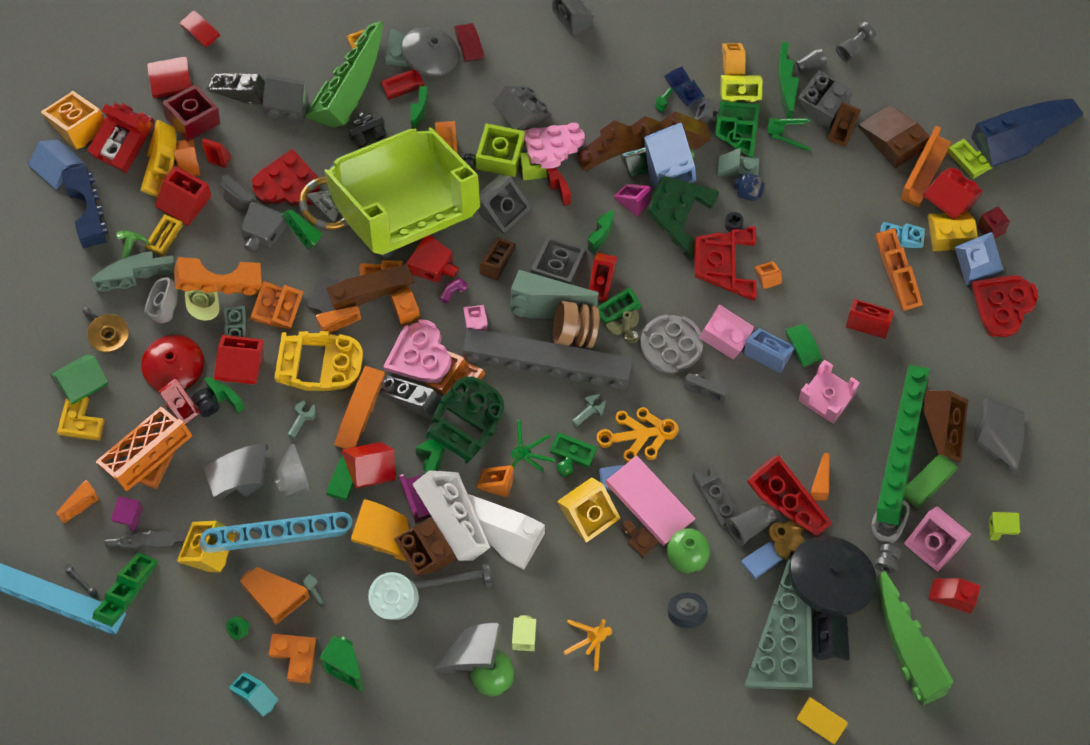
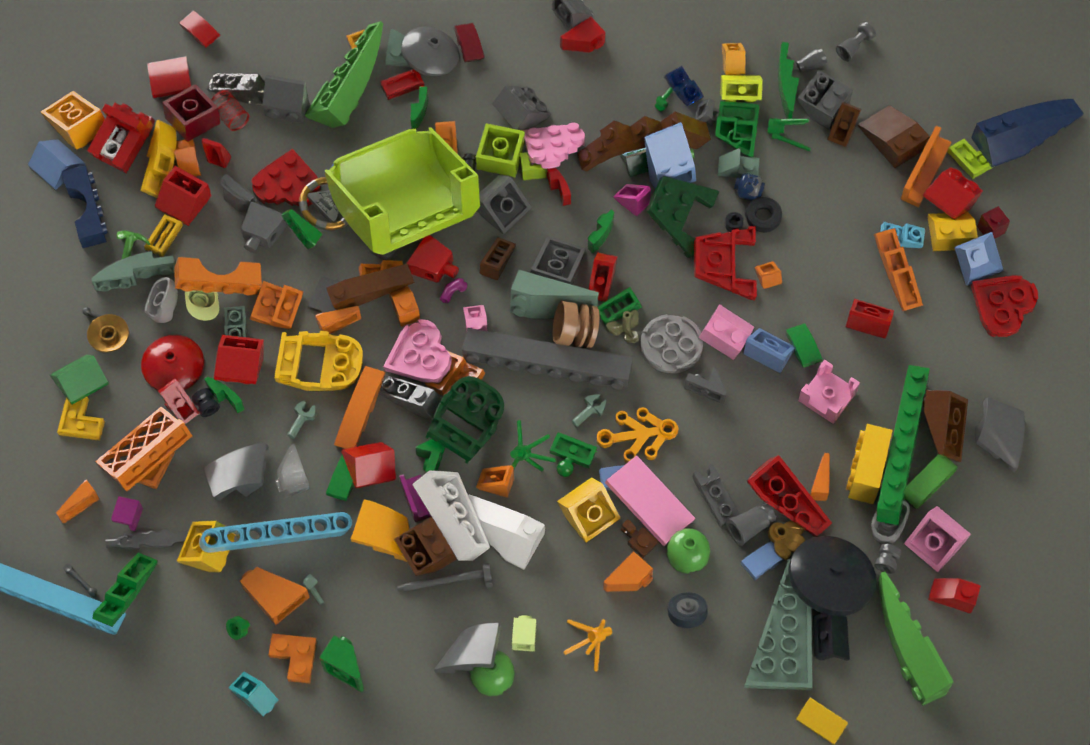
(239, 113): none -> red piece
(359, 133): black hips -> none
(393, 596): light aqua wheel -> none
(583, 37): none -> red slope
(629, 575): none -> orange slope
(764, 203): none -> black tyre
(868, 463): none -> yellow brick
(1003, 523): lime panel -> none

